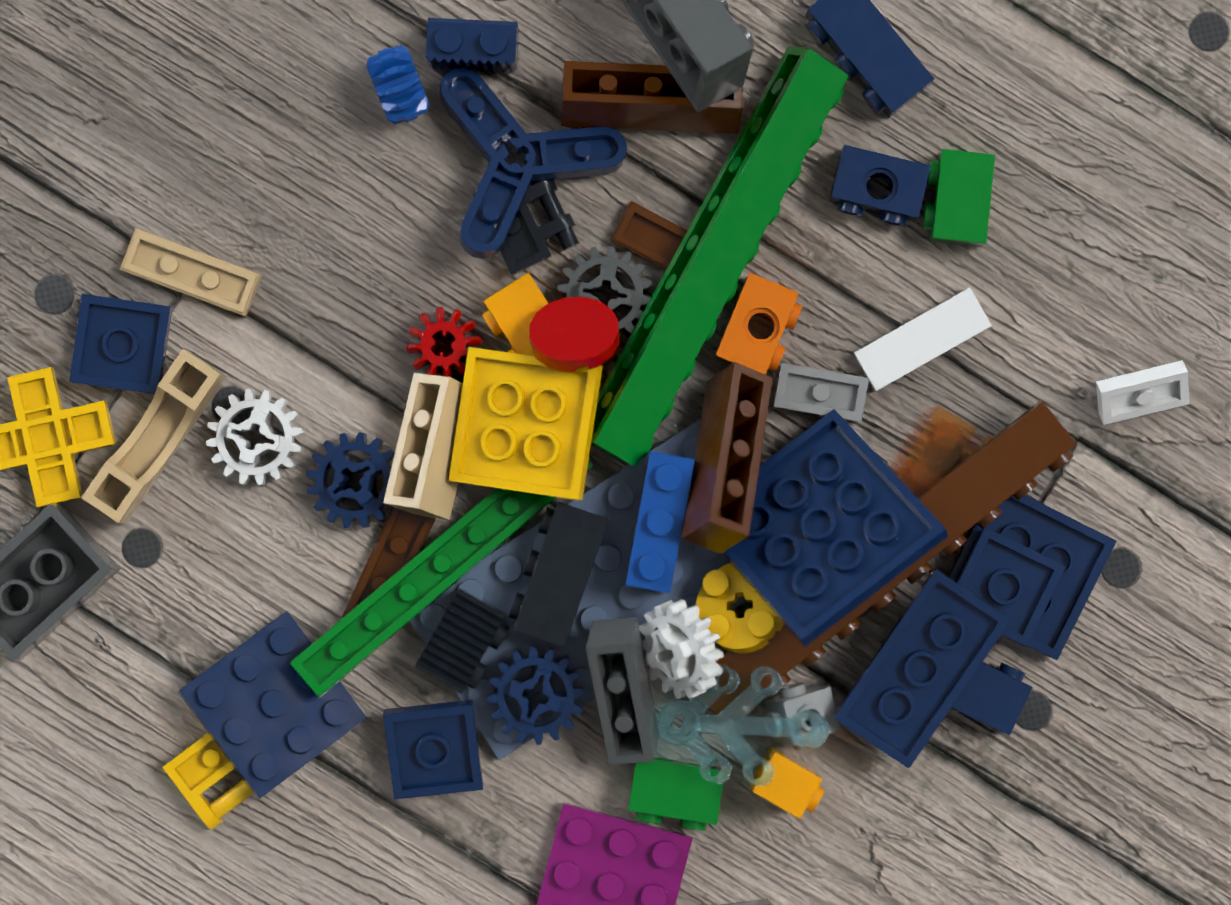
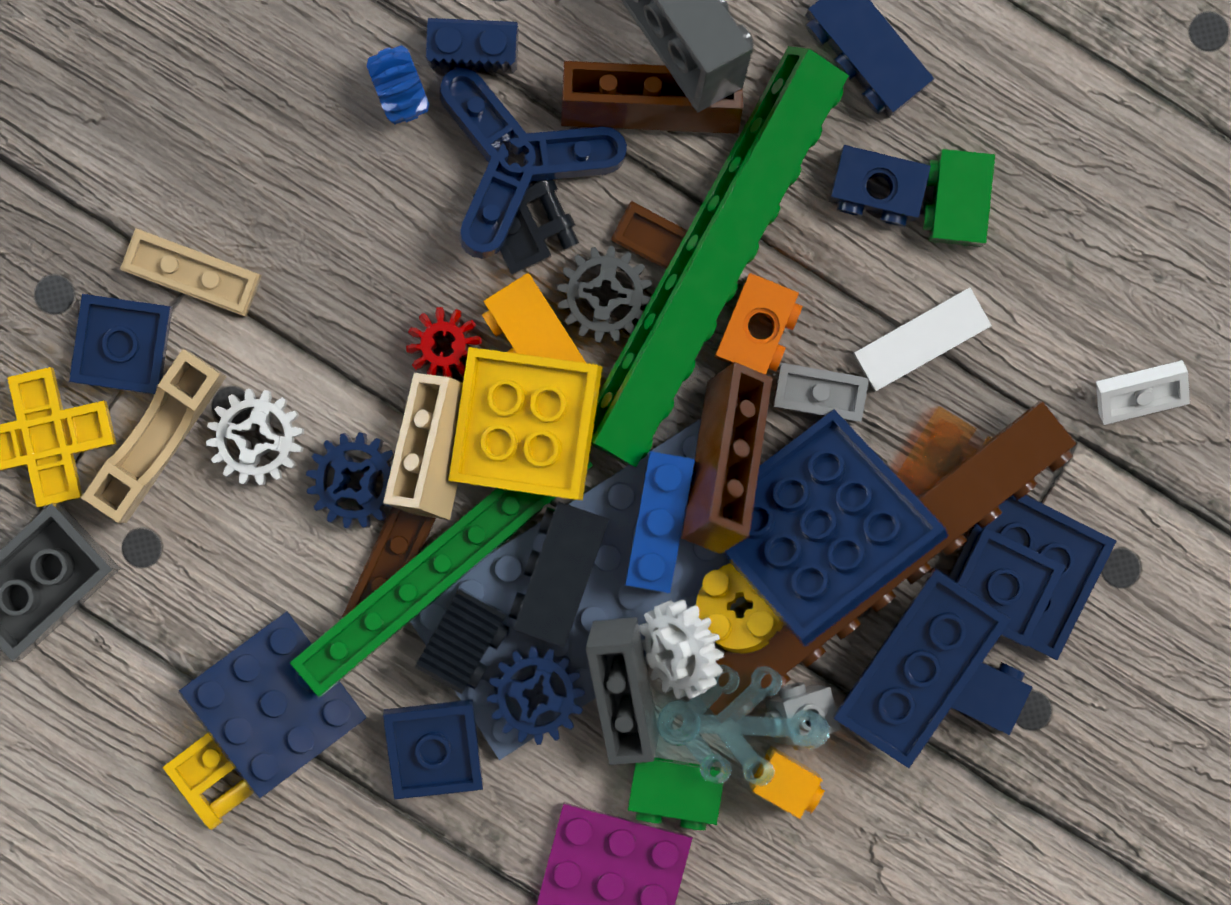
(574, 334): red tile -> none

